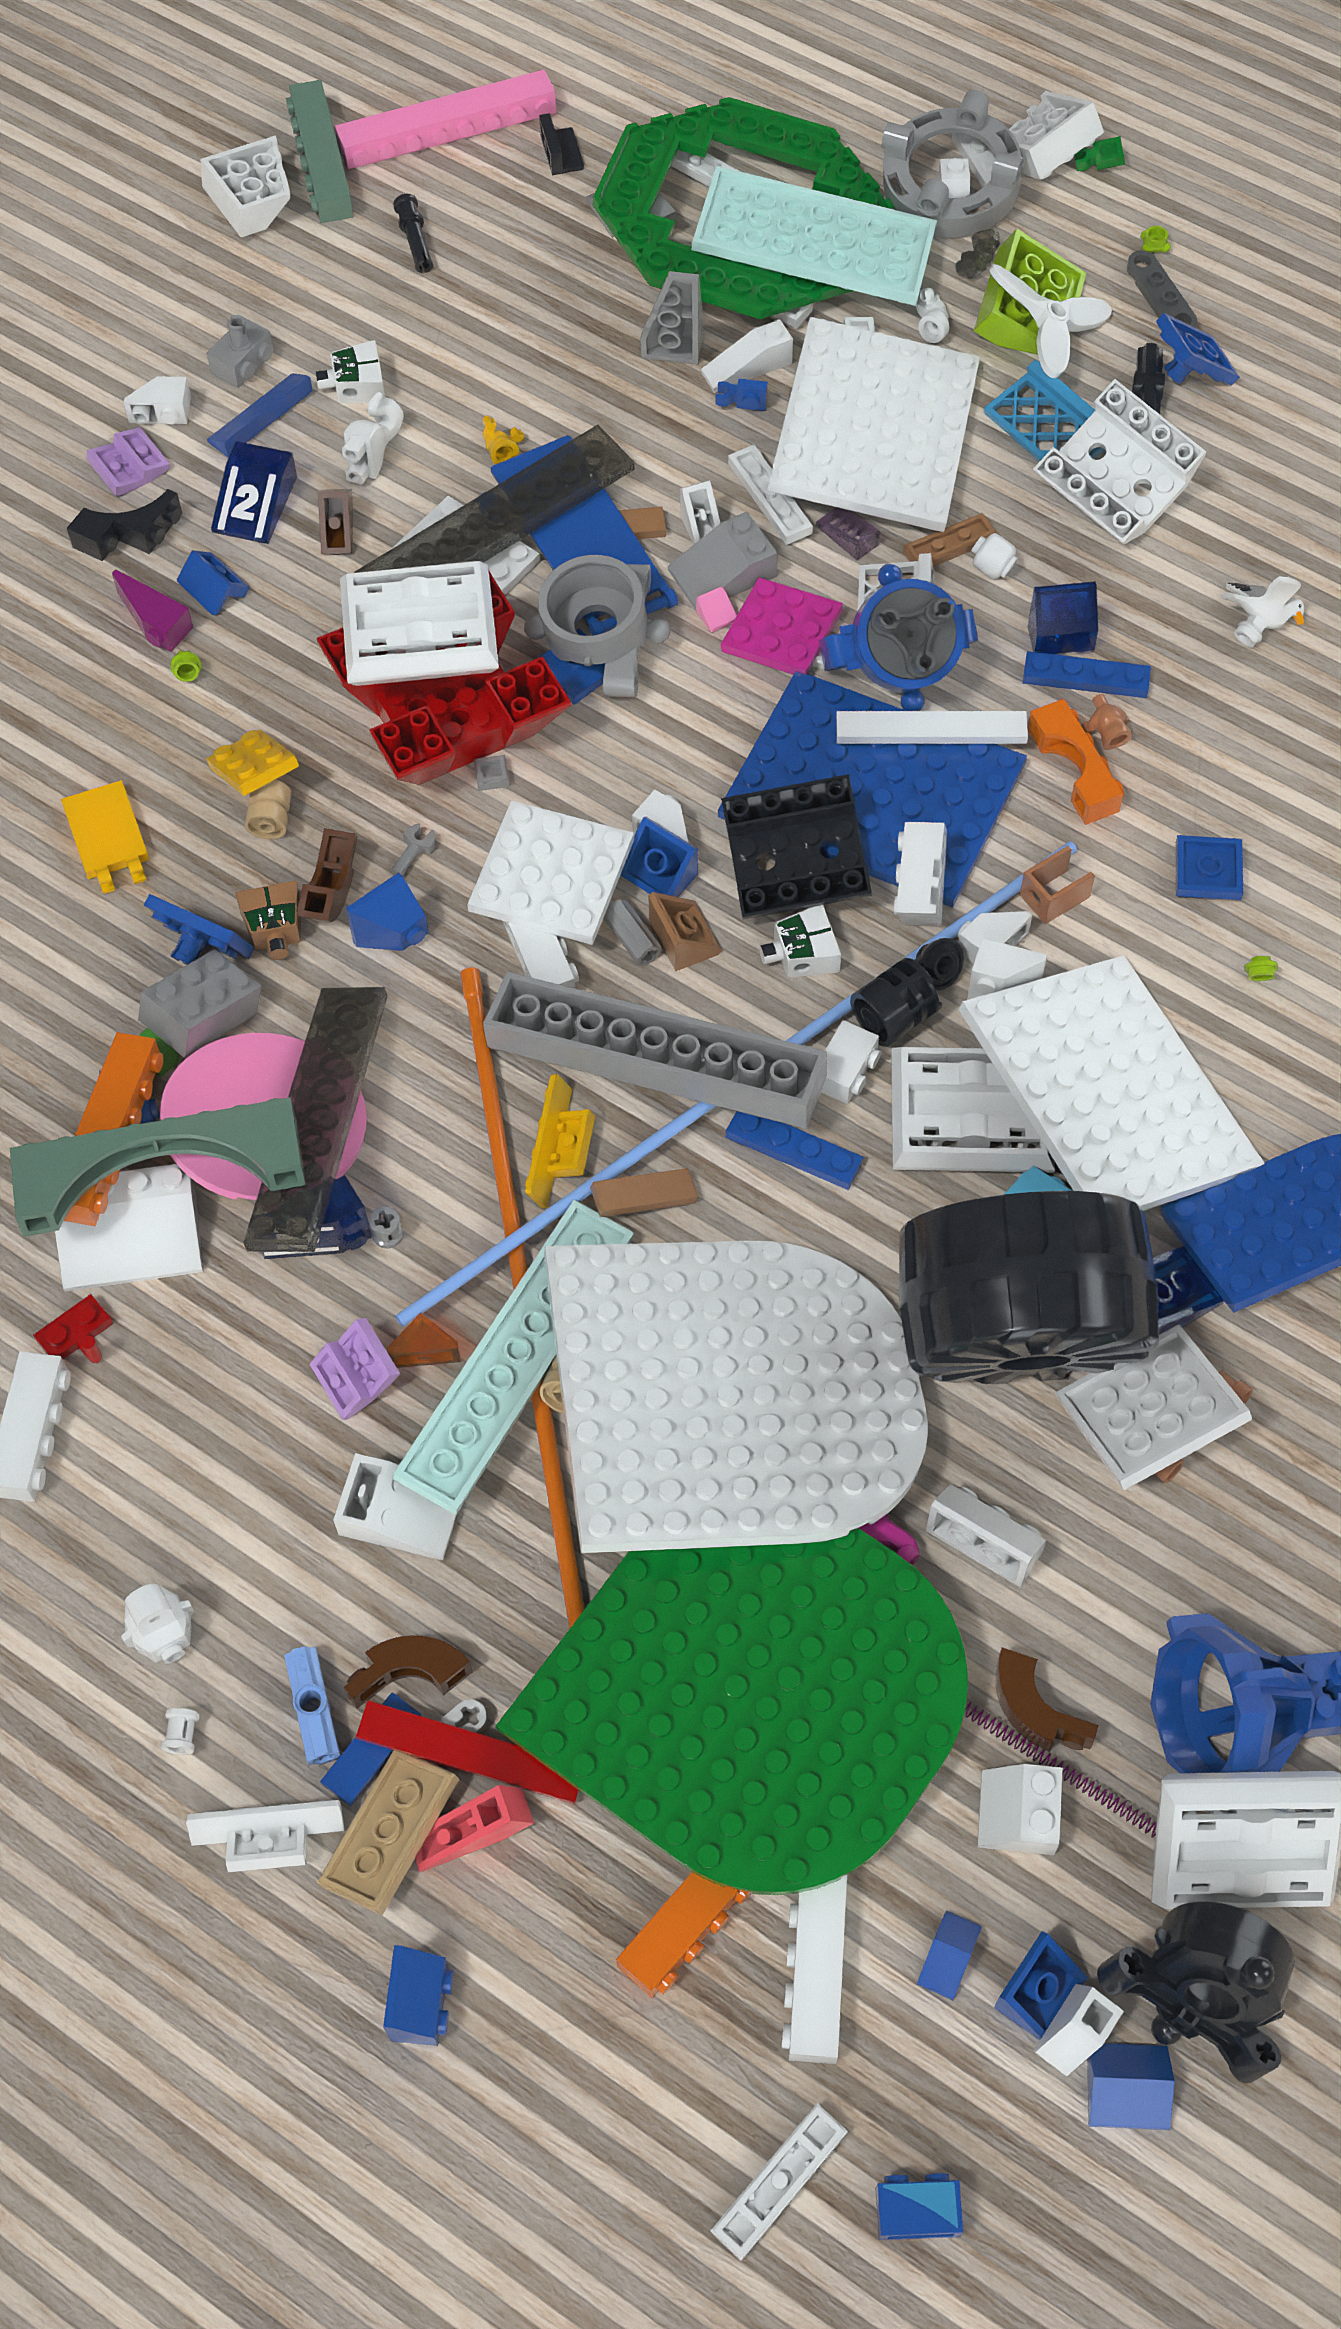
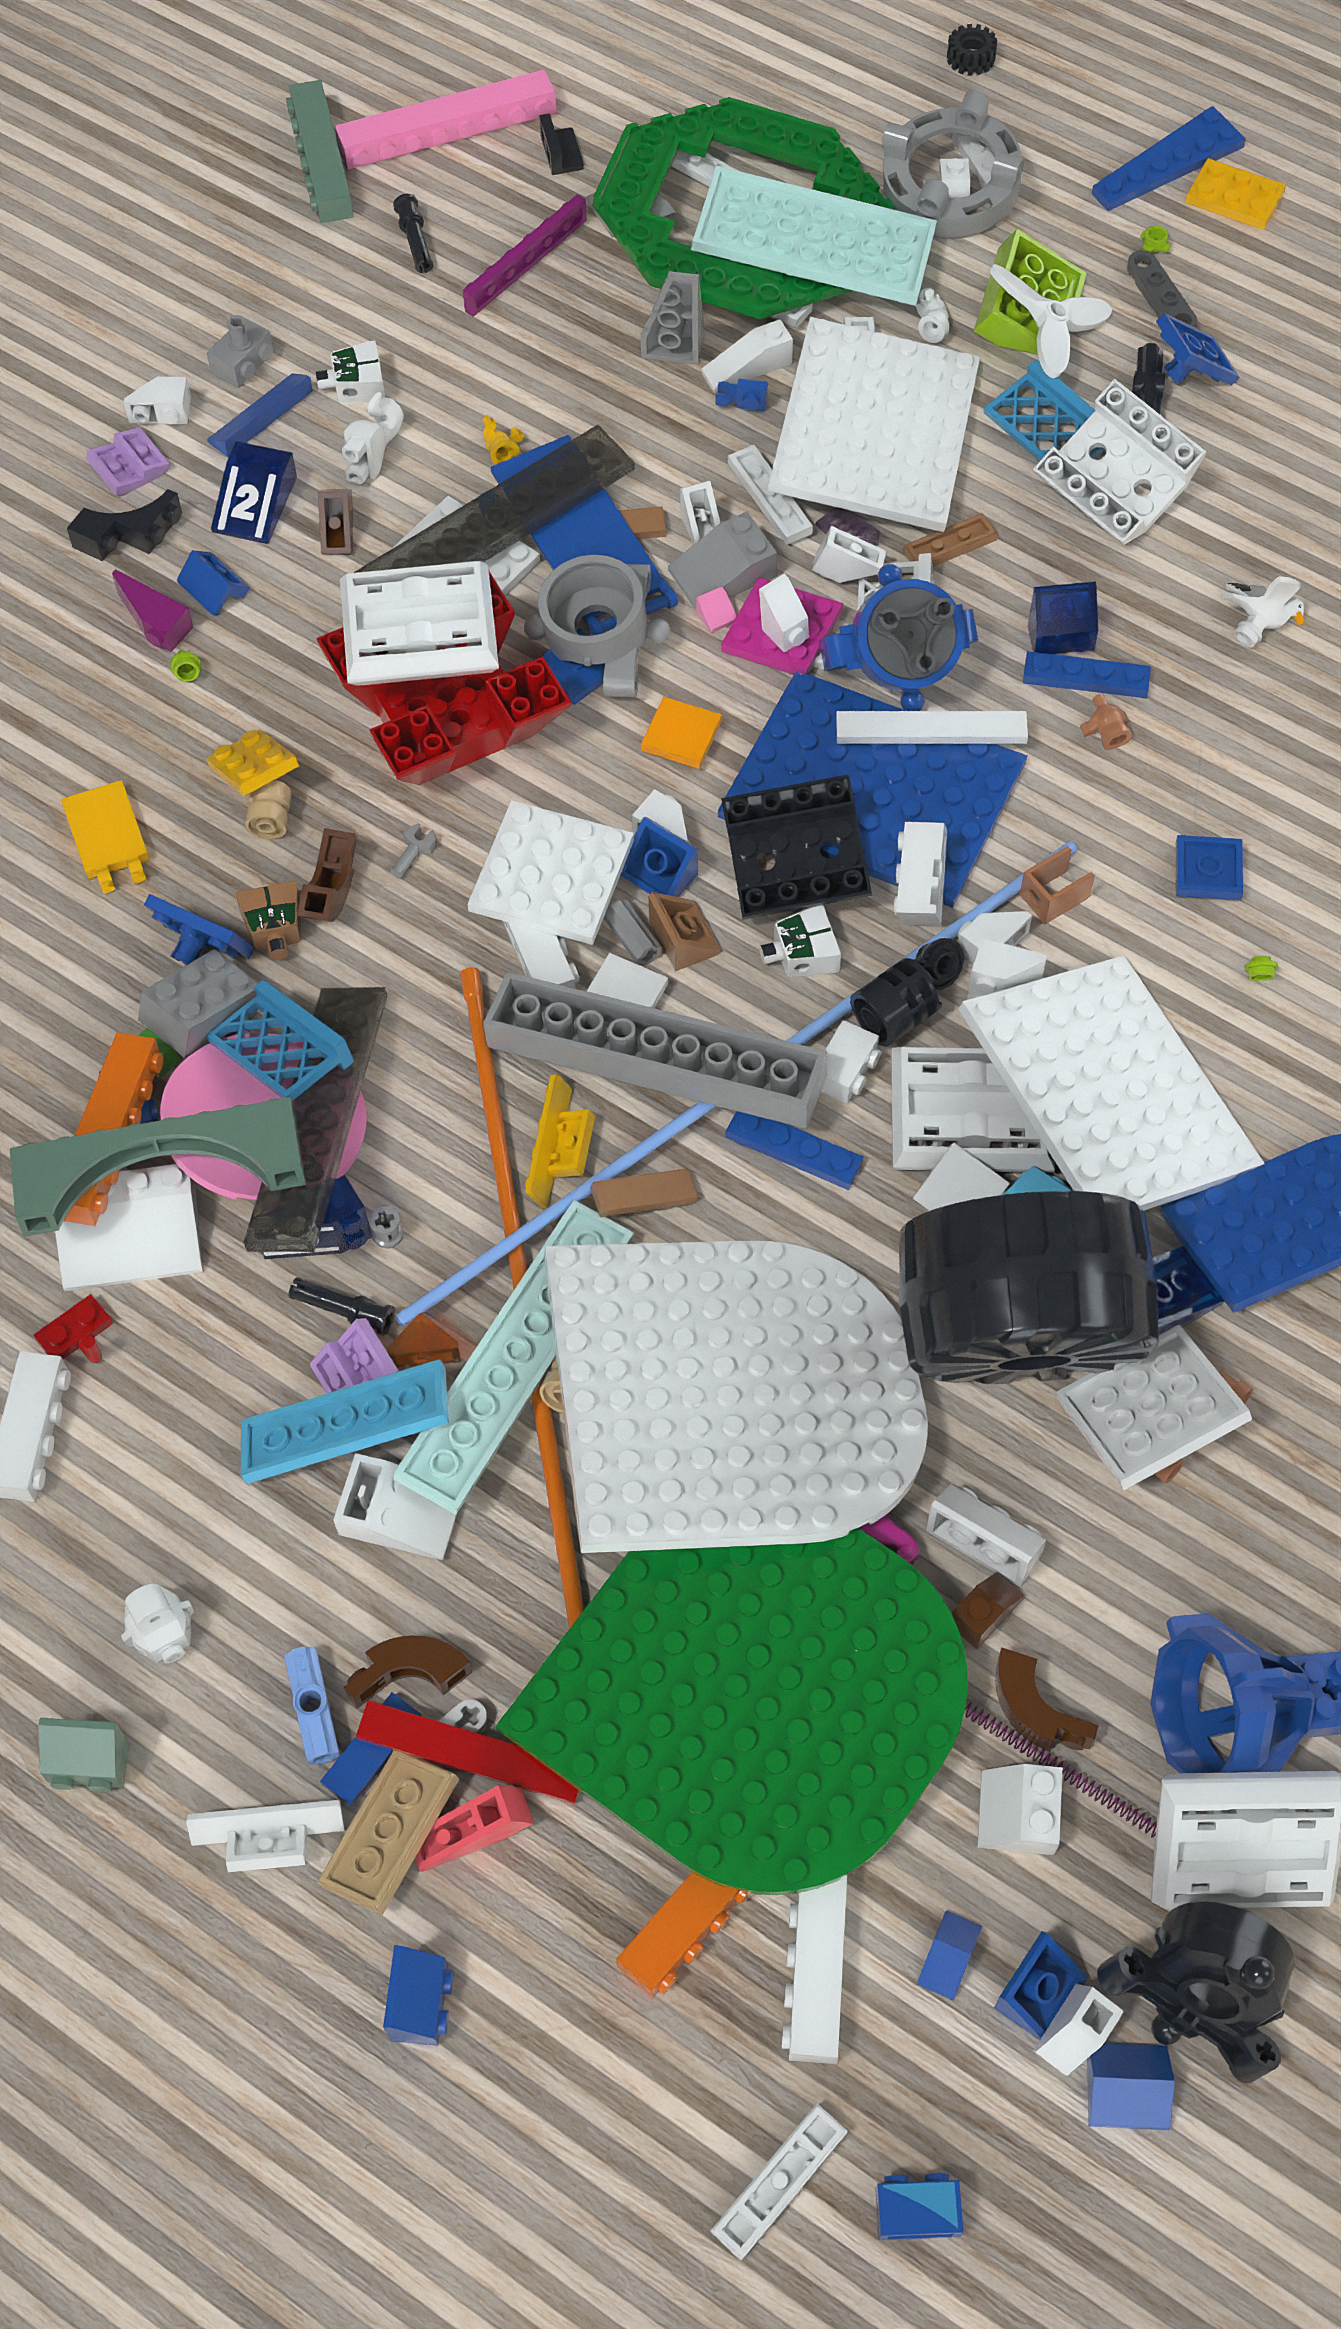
(82, 1754): none -> sand green slope
(180, 1731): white bush -> none
(247, 184): white wedge -> none
(298, 1027): none -> dark azure fence
(344, 1421): none -> medium azure plate
(352, 1308): none -> black pin
(387, 917): blue slope -> none
(491, 772): light grey tile -> none
(524, 255): none -> magenta plate
(628, 982): none -> white tile
(681, 732): none -> light orange tile
(783, 614): none -> white slope
(847, 557): none -> white slope
(958, 1179): none -> white tile
(971, 60): none -> black tyre
(984, 248): clear smoke arm -> none
(986, 1608): none -> reddish brown slope
(994, 556): white head -> none
(1055, 132): white wedge -> none
(1059, 732): orange arch -> none
(1104, 155): green plate -> none
(1172, 157): none -> blue wing
(1235, 193): none -> yellow plate

